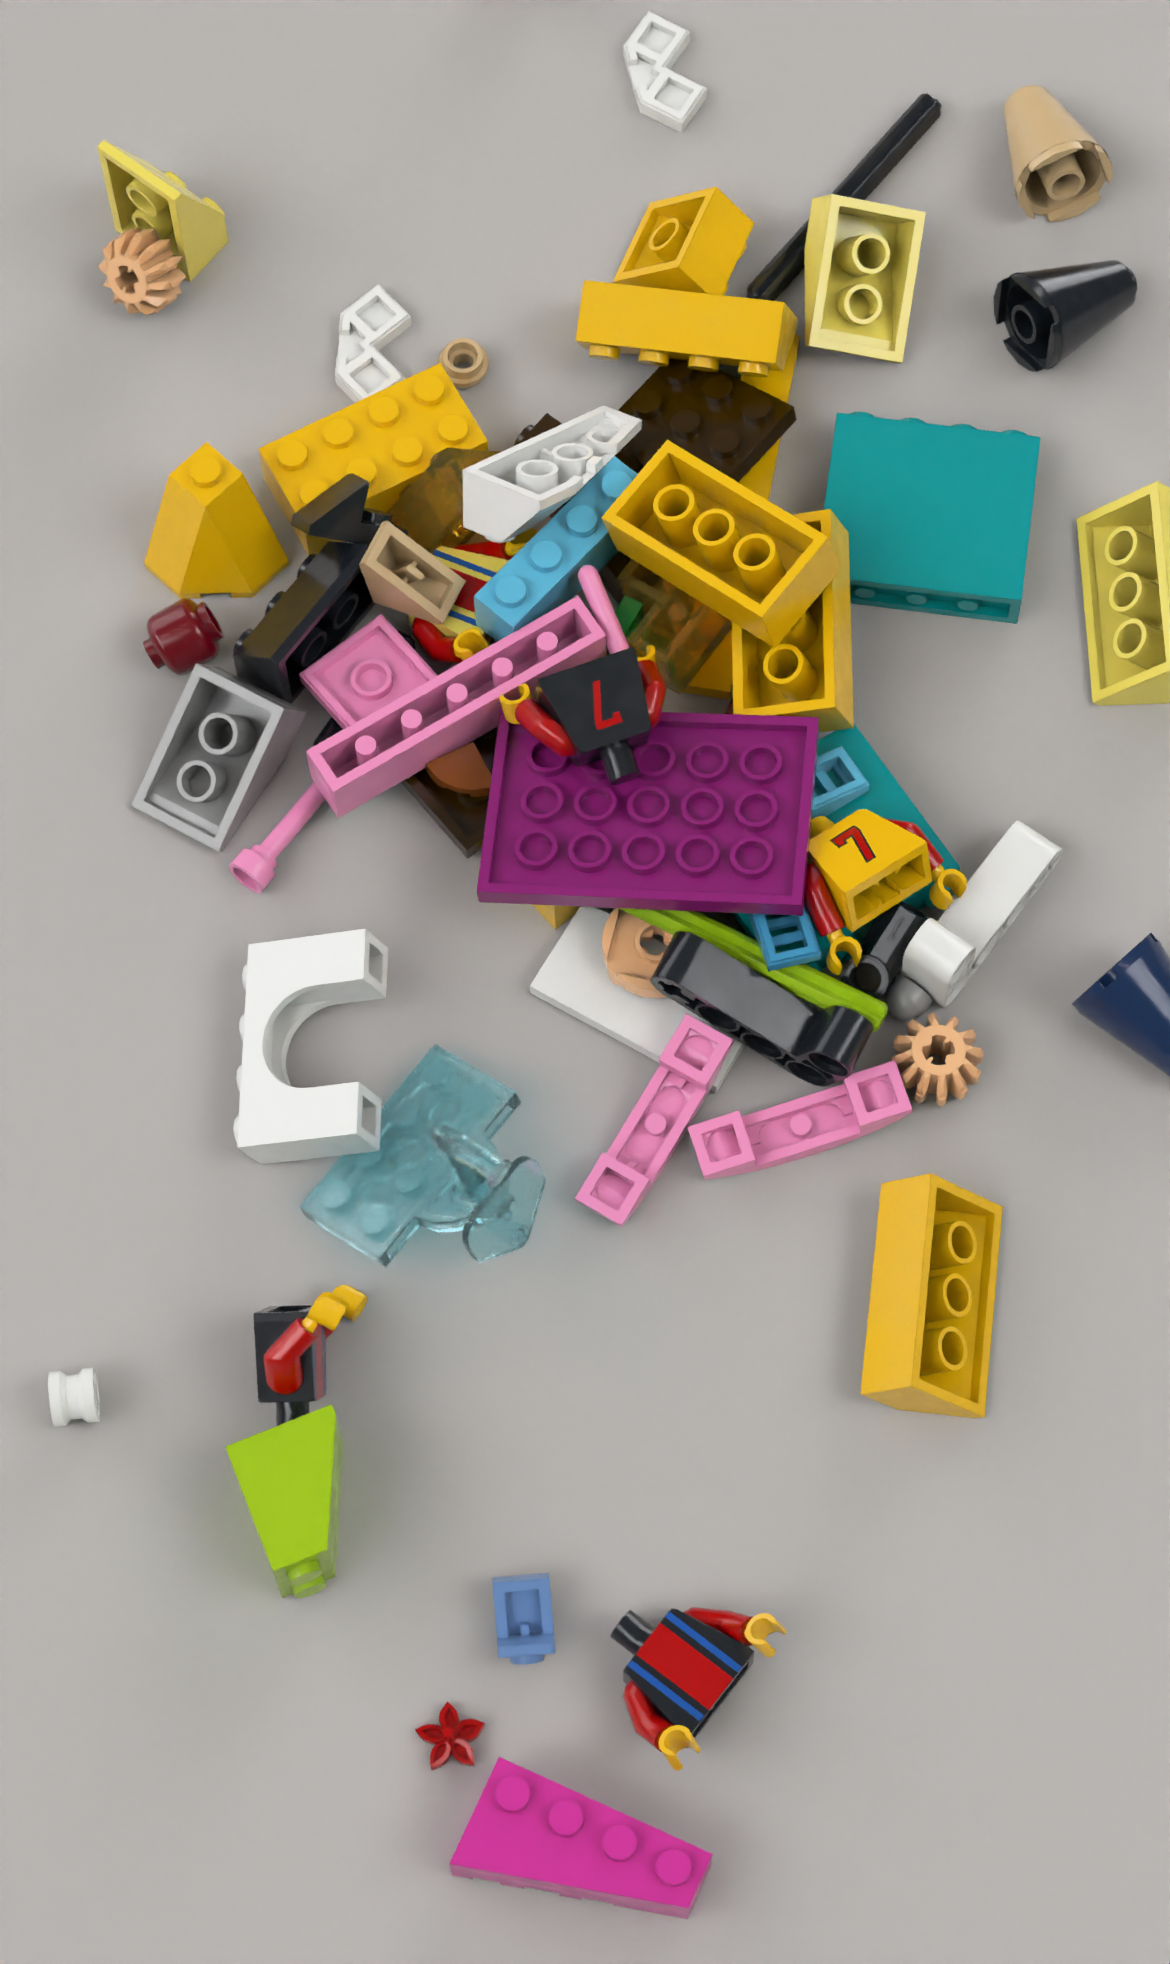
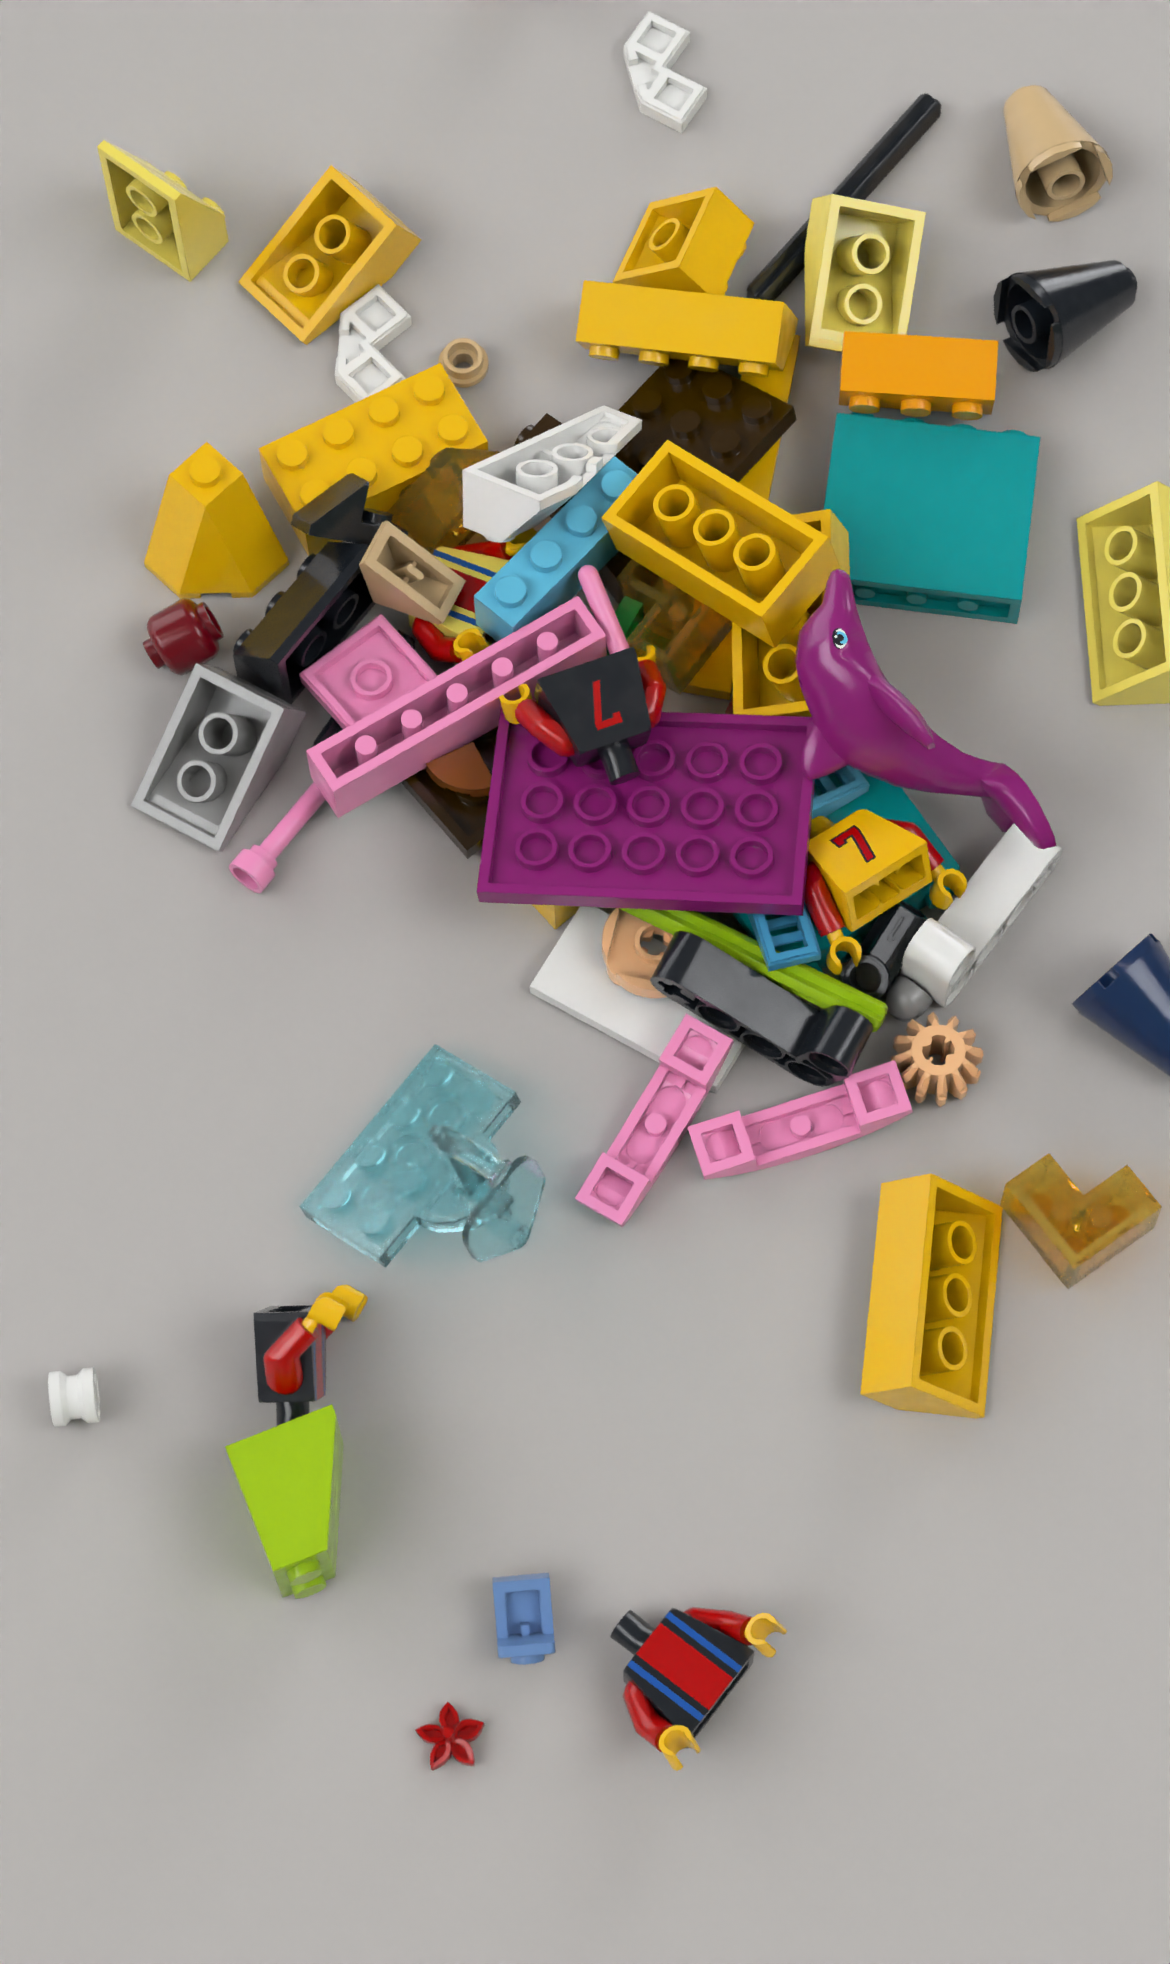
(142, 271): light nougat gear -> none
(283, 988): white arch -> none
(328, 255): none -> yellow slope
(571, 1845): dark pink wedge -> none
(881, 733): none -> magenta animal
(918, 374): none -> light orange slope
(1075, 1229): none -> clear yellow brick

